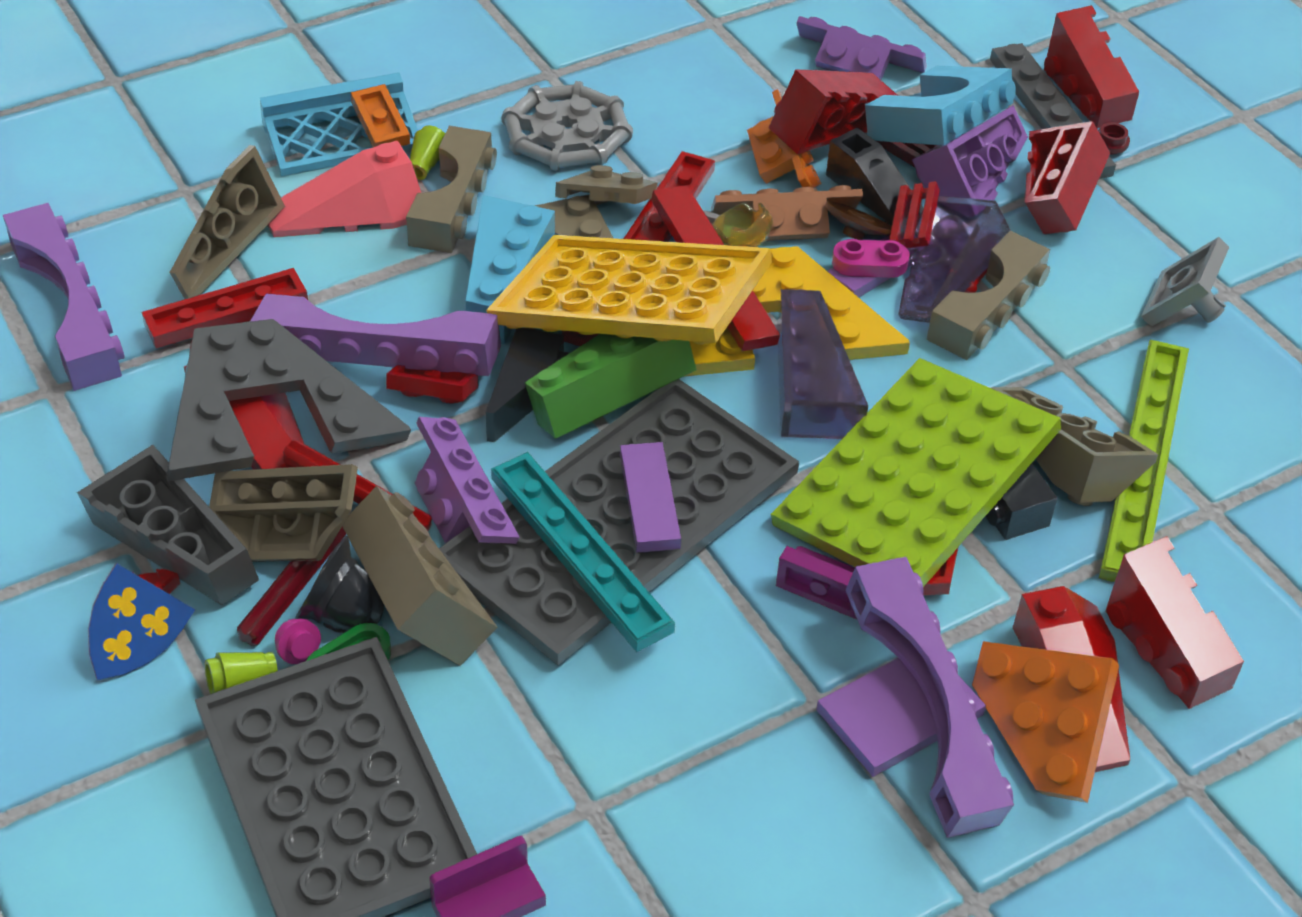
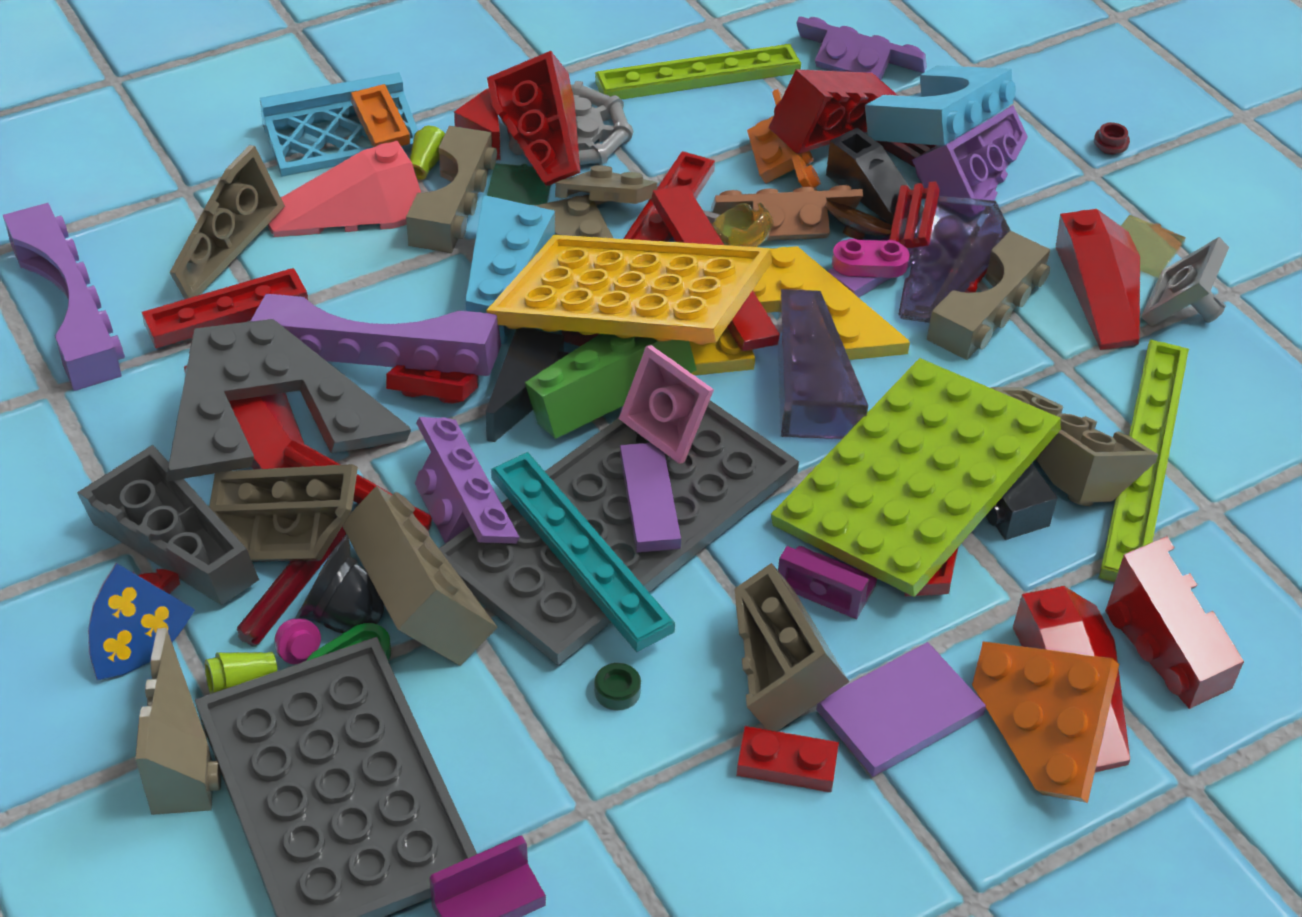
(171, 740): none -> dark tan wedge
(481, 116): none -> red slope
(518, 184): none -> clear green piece
(540, 114): none -> red wedge
(617, 686): none -> dark green tile
(665, 404): none -> bright pink slope
(698, 72): none -> lime tile
(784, 651): none -> dark tan wedge
(787, 759): none -> red plate
(967, 781): medium lavender arch -> none
(1038, 92): dark grey plate -> none
(1063, 174): red wedge -> none
(1087, 70): wedge -> none
(1103, 274): none -> red wedge
(1153, 243): none -> piece

